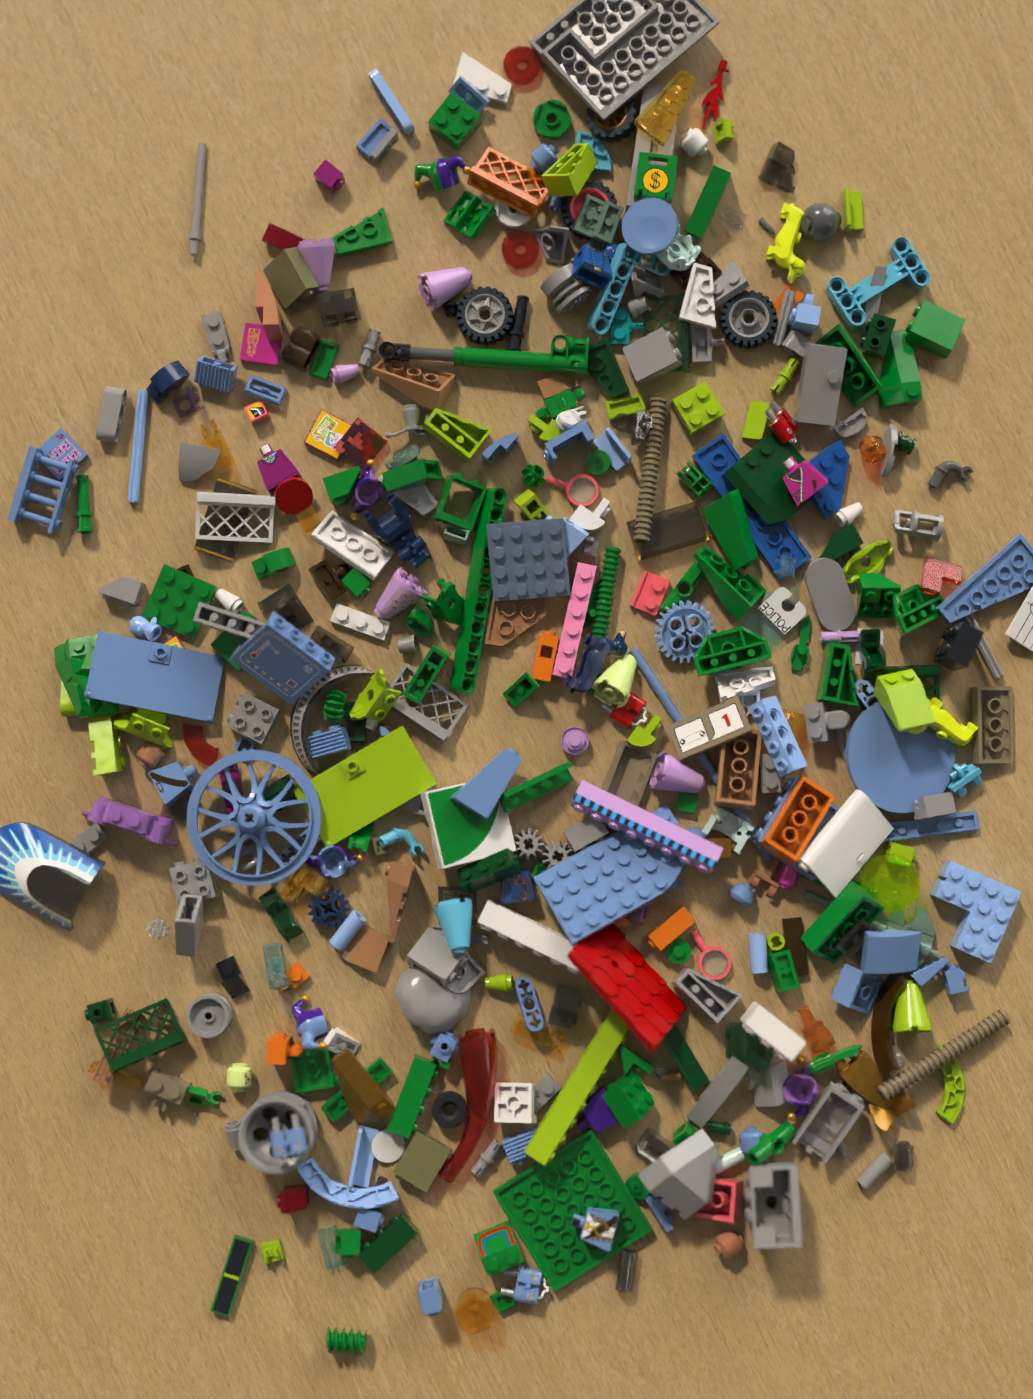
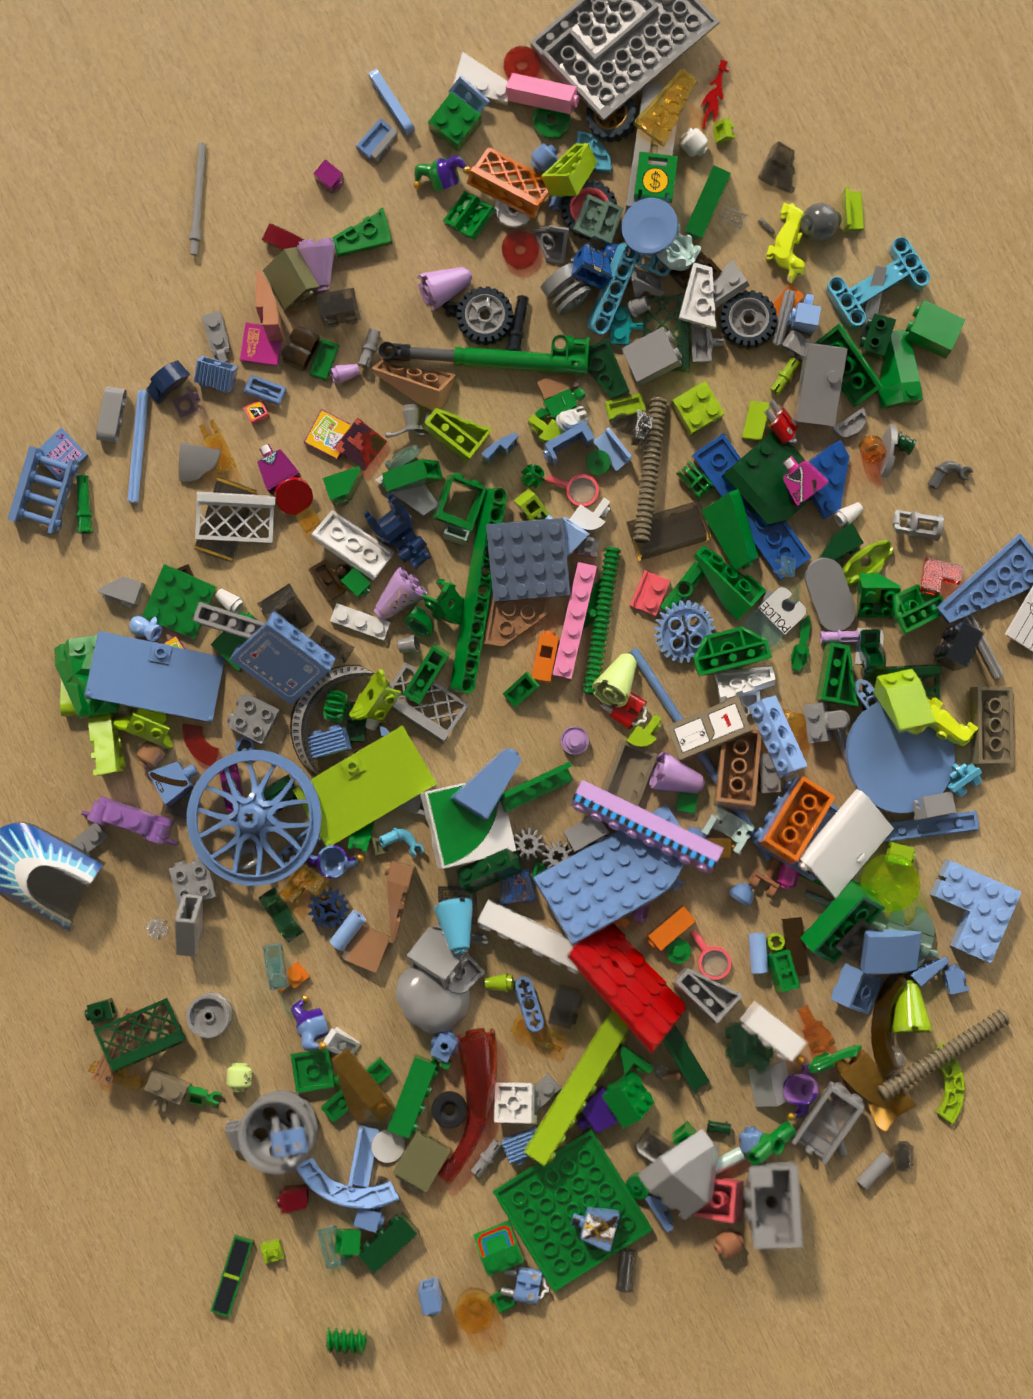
(232, 977): black slope -> none
(273, 562): green brick -> none
(280, 1048): orange brick -> none
(367, 490): medium lavender piece -> none
(542, 93): none -> bright pink brick
(593, 659): dark blue animal -> none
(717, 1091): light grey slope -> none

